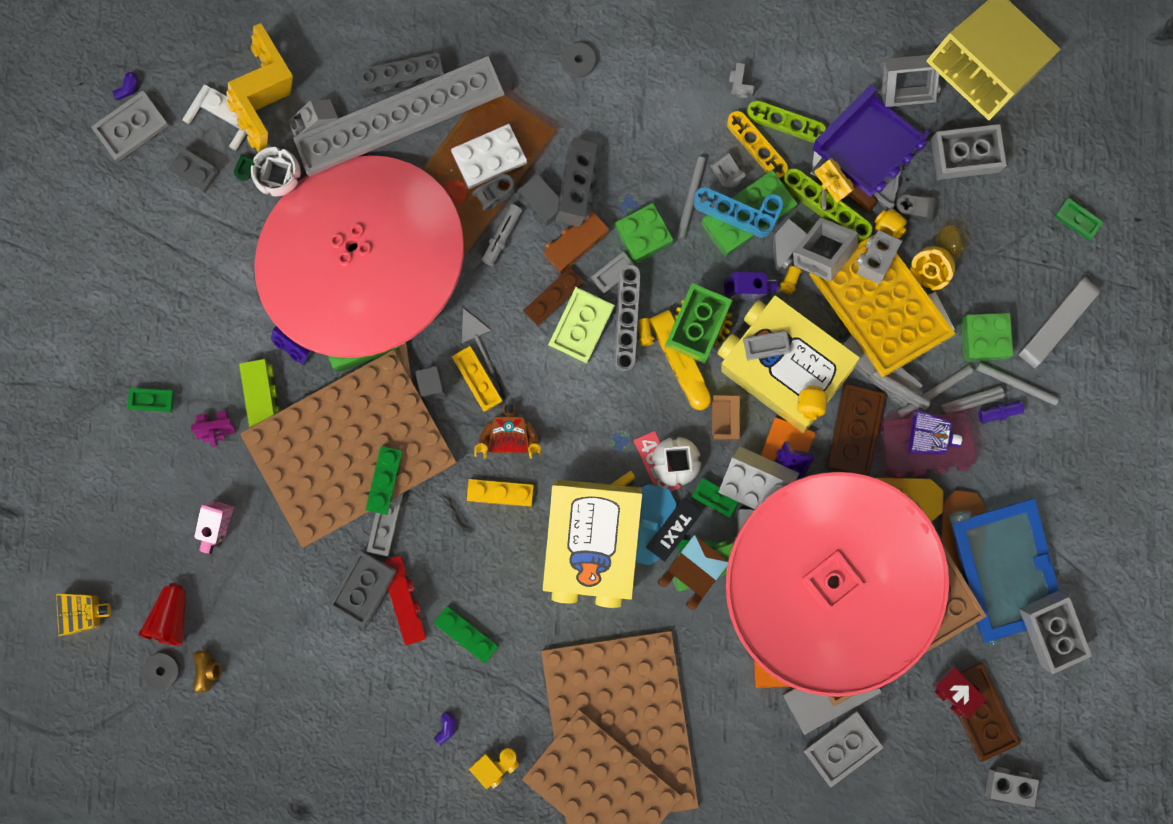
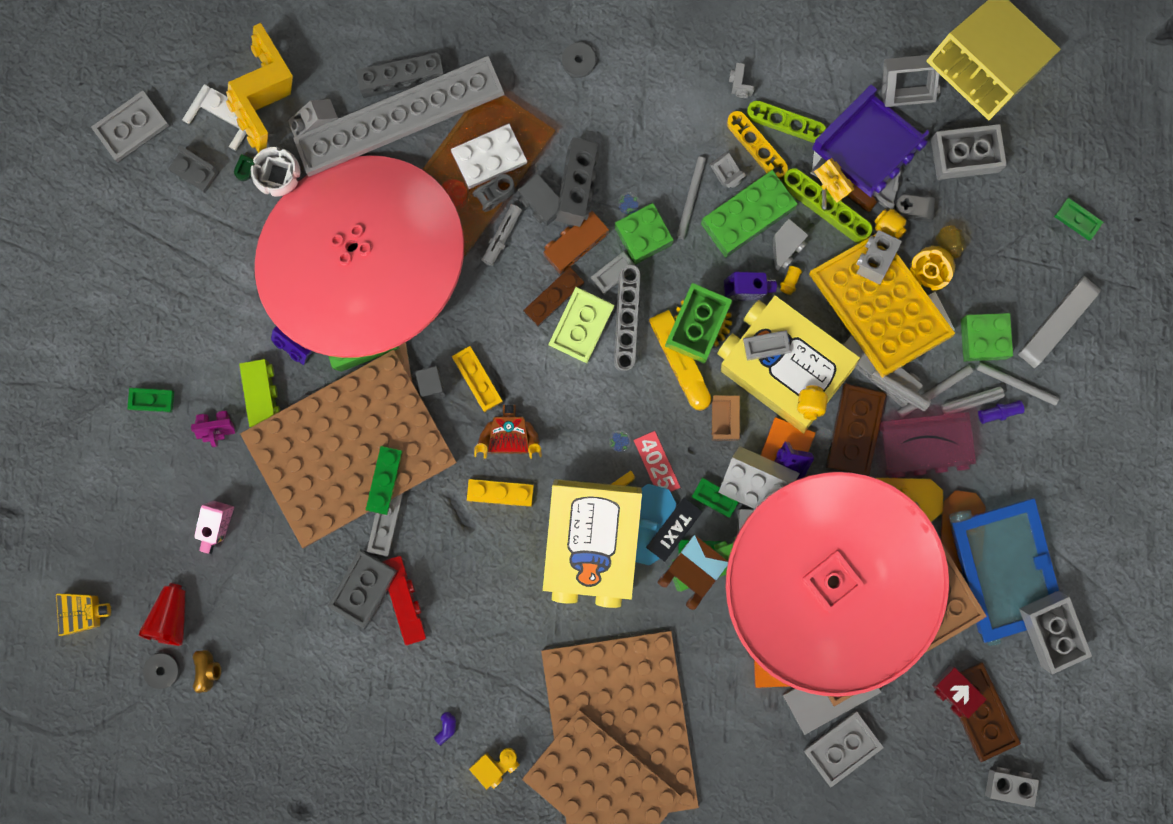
(128, 88): dark purple arm -> none
(465, 634): green plate -> none
(472, 329): light grey piece -> none
(645, 332): yellow pin -> none
(660, 459): white piece -> none
(735, 208): dark azure beam -> none
(818, 264): light grey window -> none
(931, 435): dark purple torso -> none

